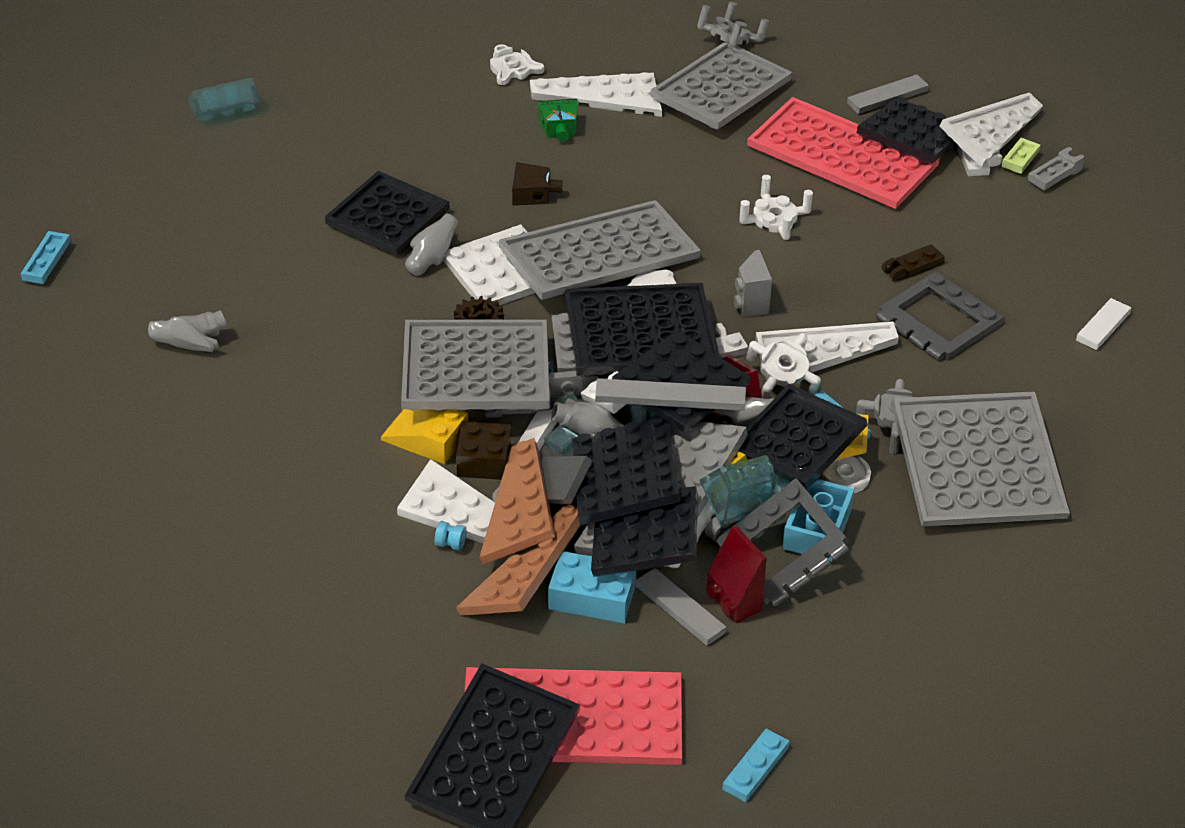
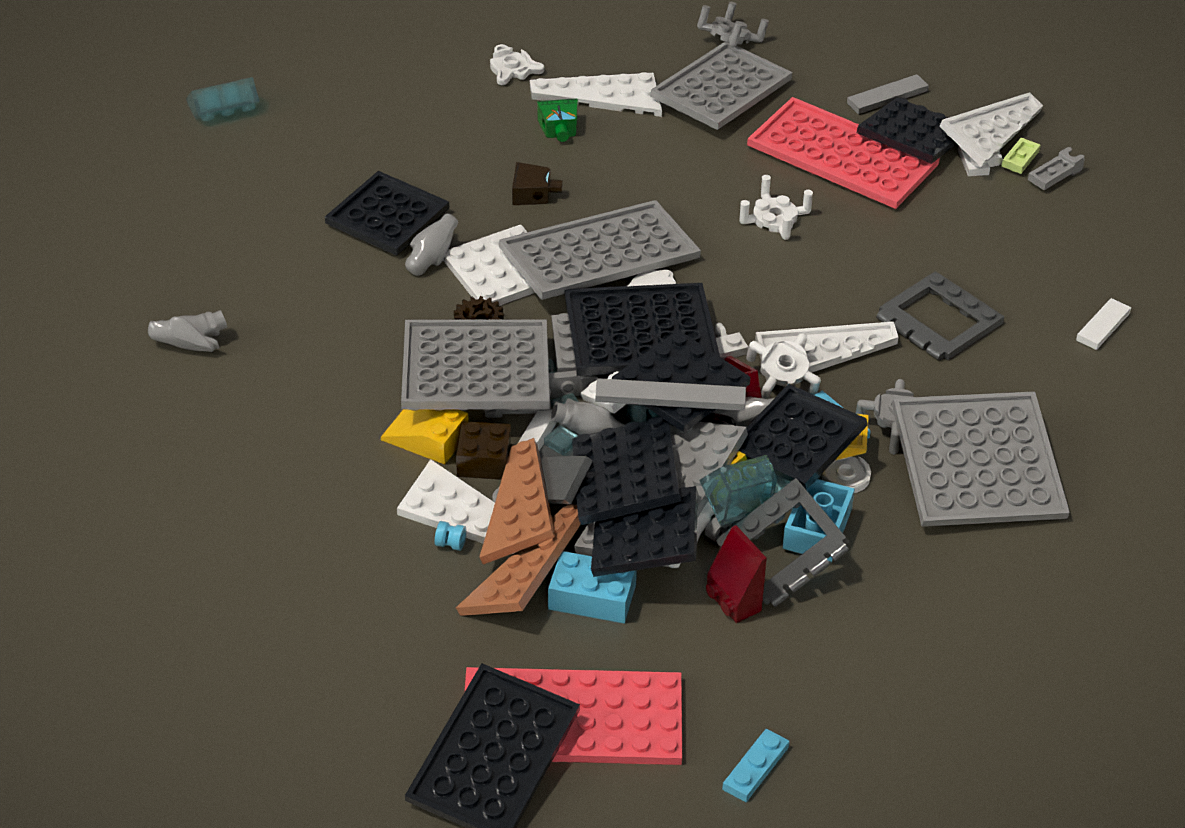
(45, 257): medium azure plate -> none
(681, 606): light grey tile -> none
(753, 287): light grey slope -> none
(913, 262): dark brown hinge -> none

